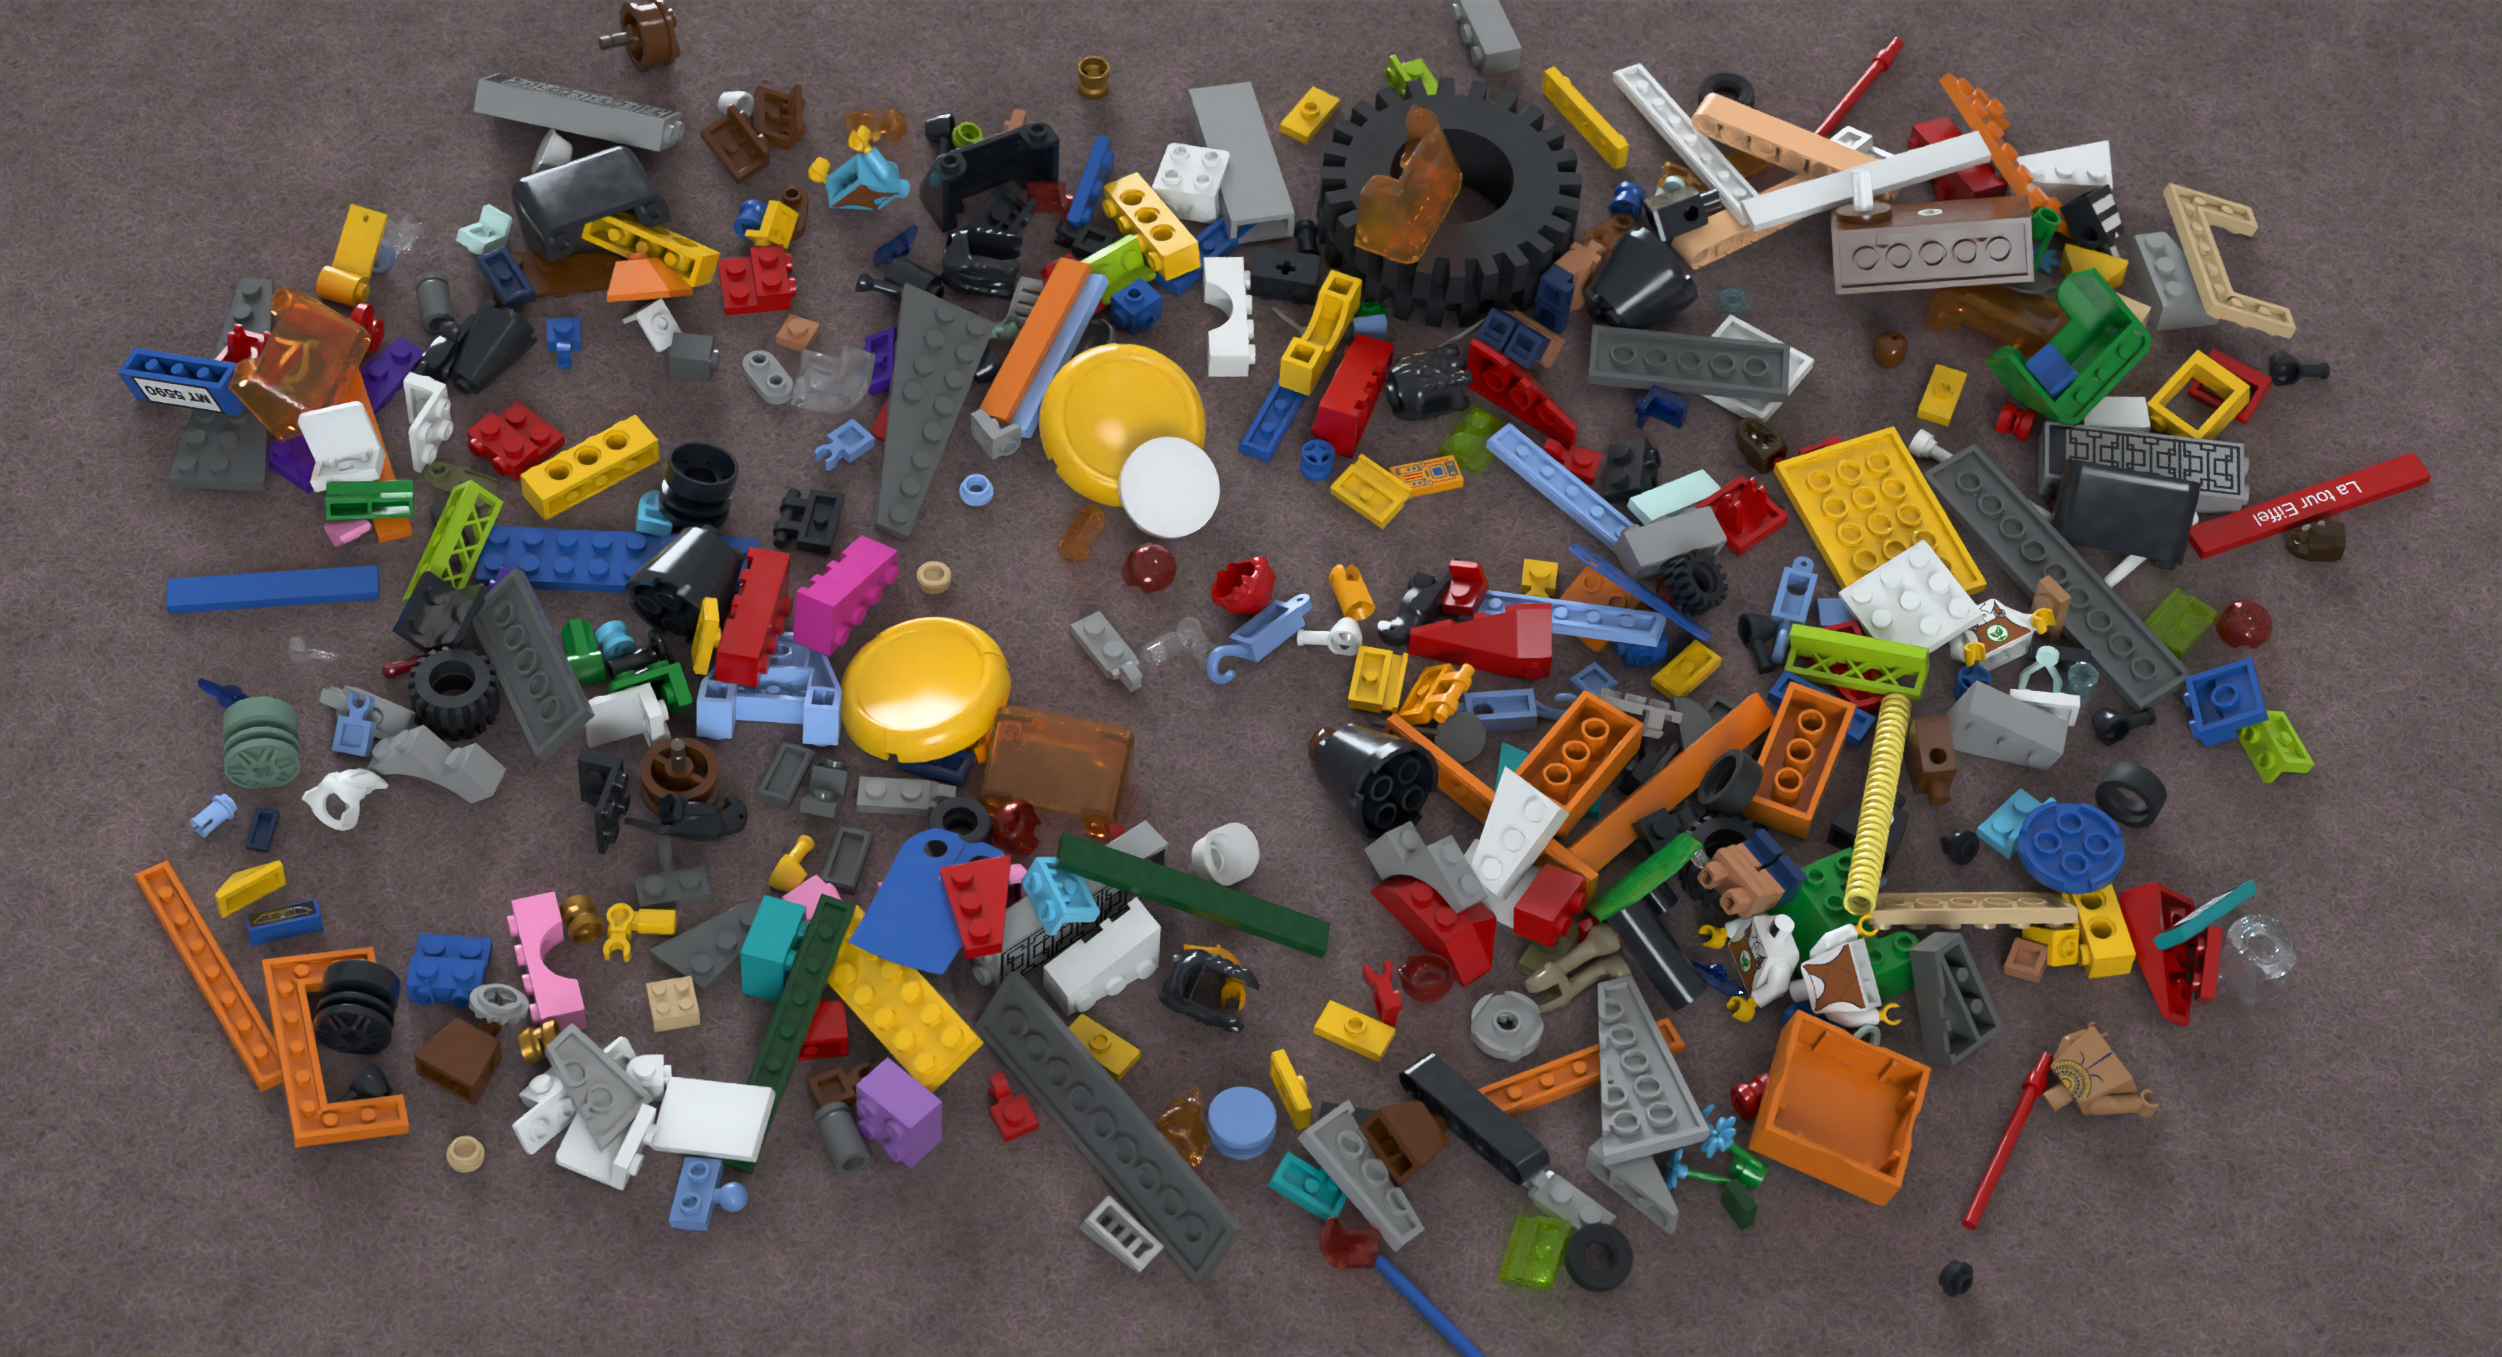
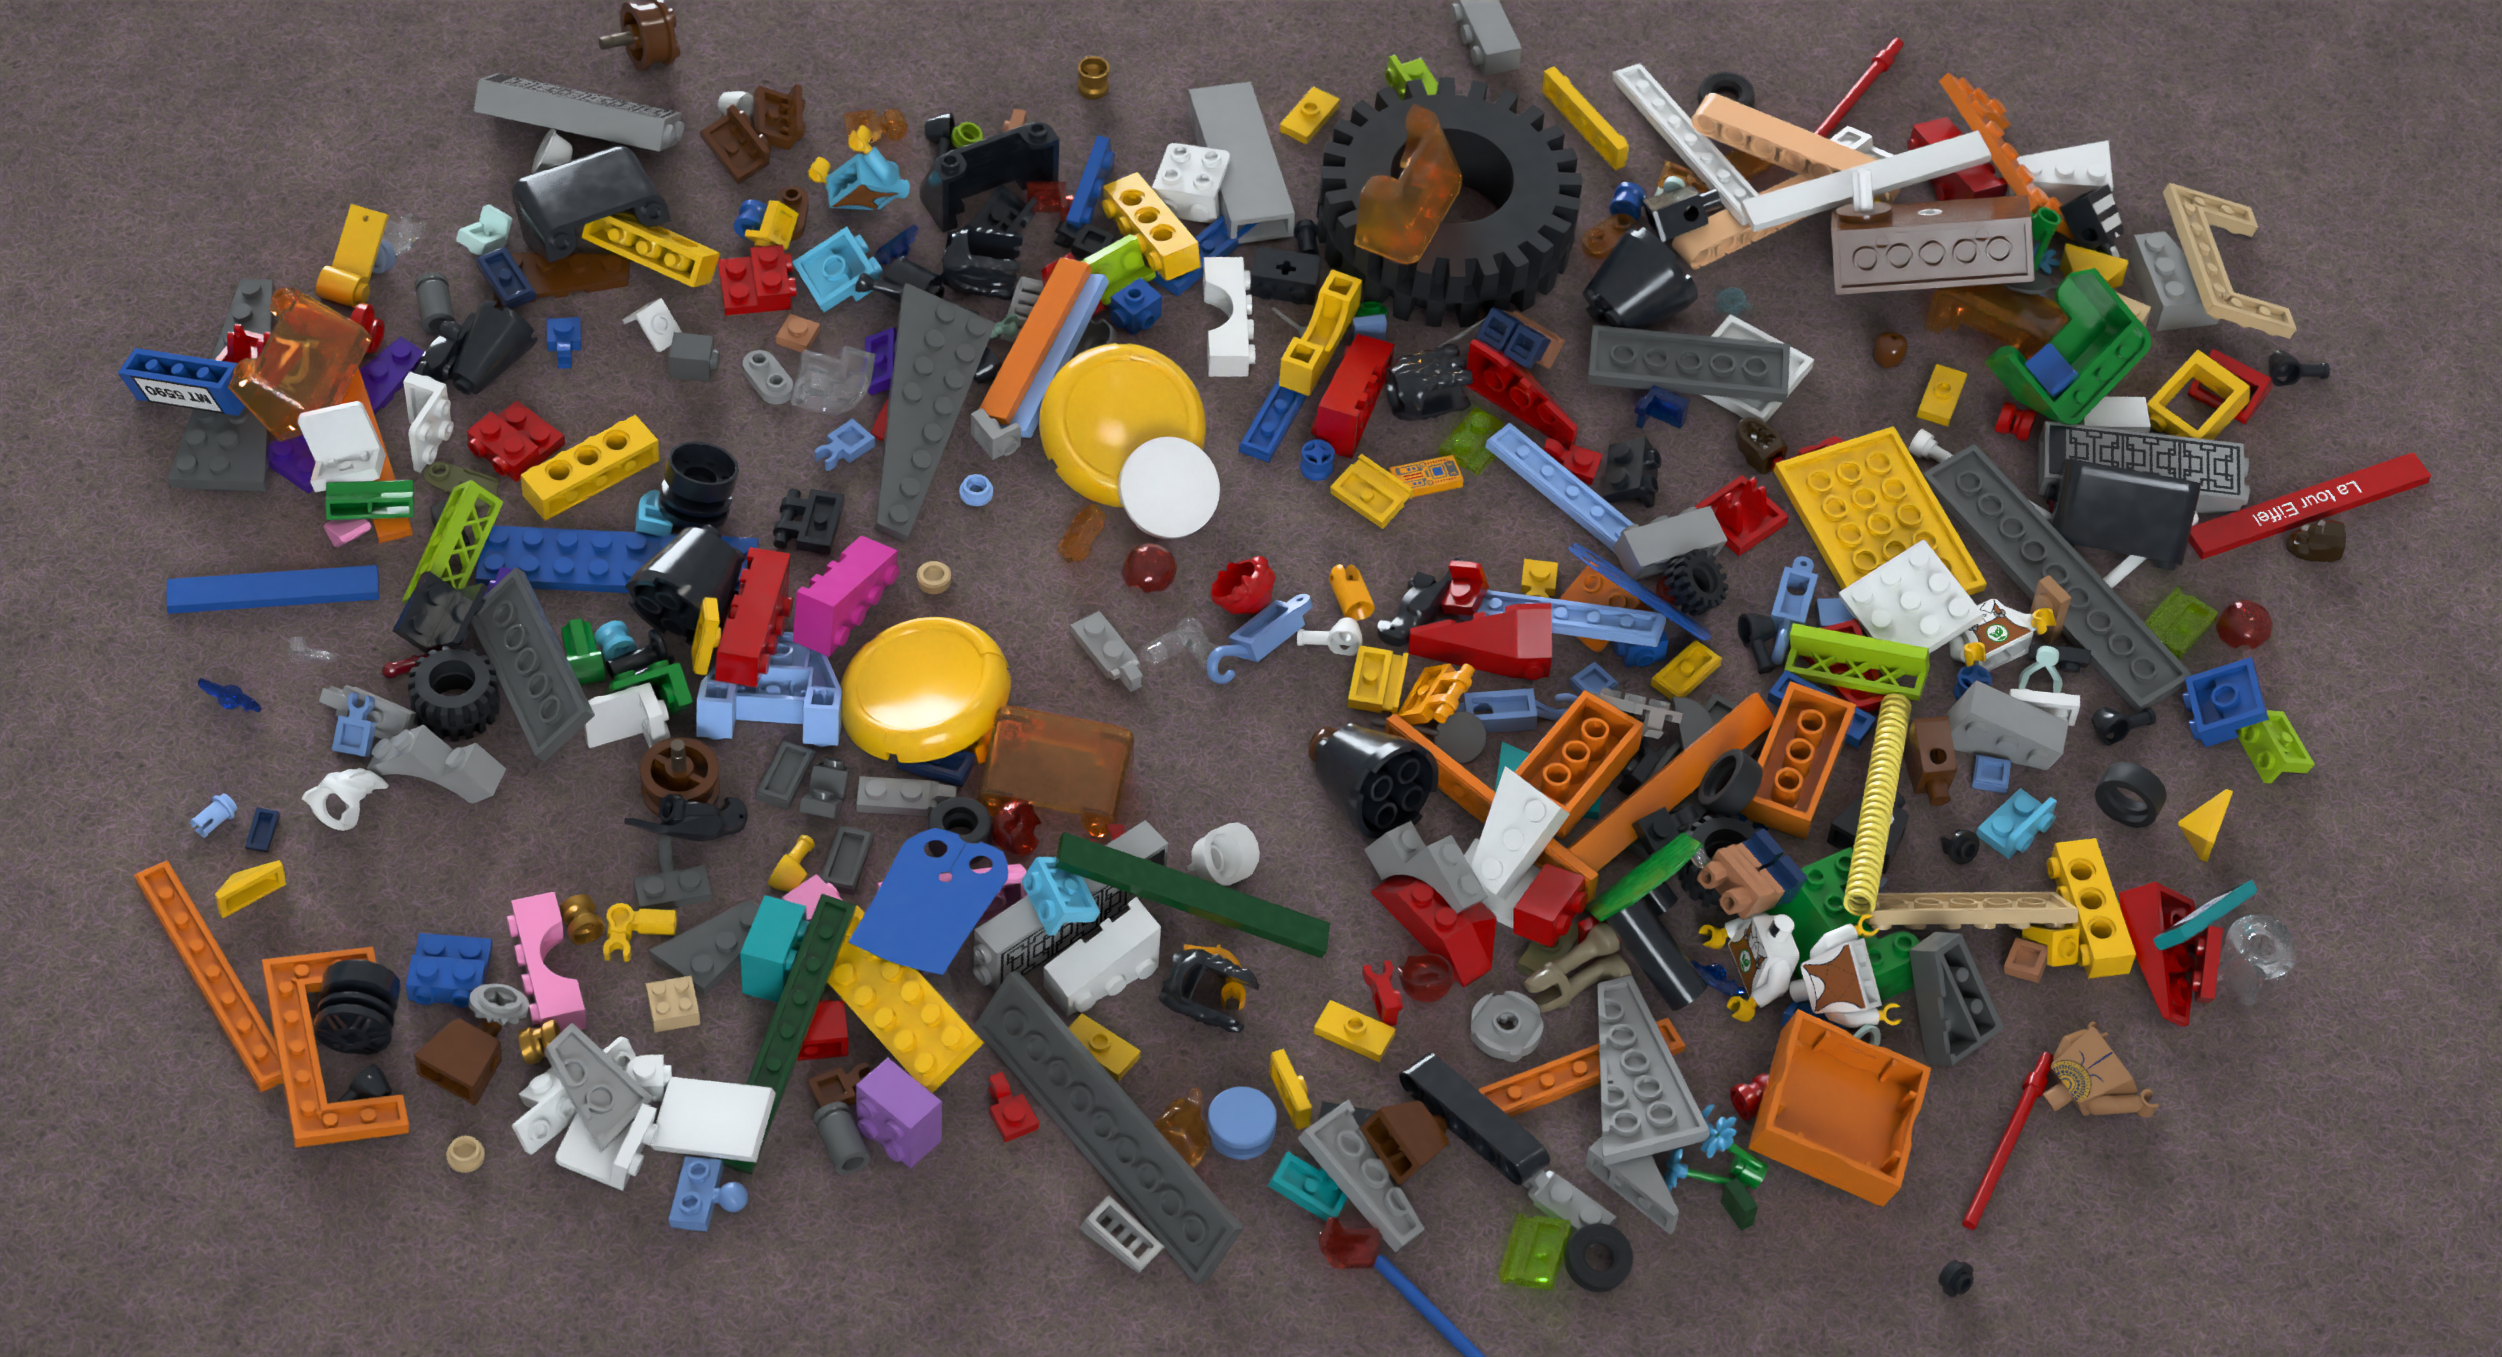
(261, 742): sand green wheel -> none
(283, 922): blue slope -> none
(604, 787): black bracket -> none
(645, 279): orange slope -> none
(834, 268): none -> medium azure plate
(978, 903): red wing -> none
(1563, 285): hips -> none
(1673, 497): light aqua tile -> none
(1991, 774): none -> medium blue tile
(2071, 847): blue tile -> none
(2081, 680): clear light blue bush -> none
(2204, 824): none -> yellow slope

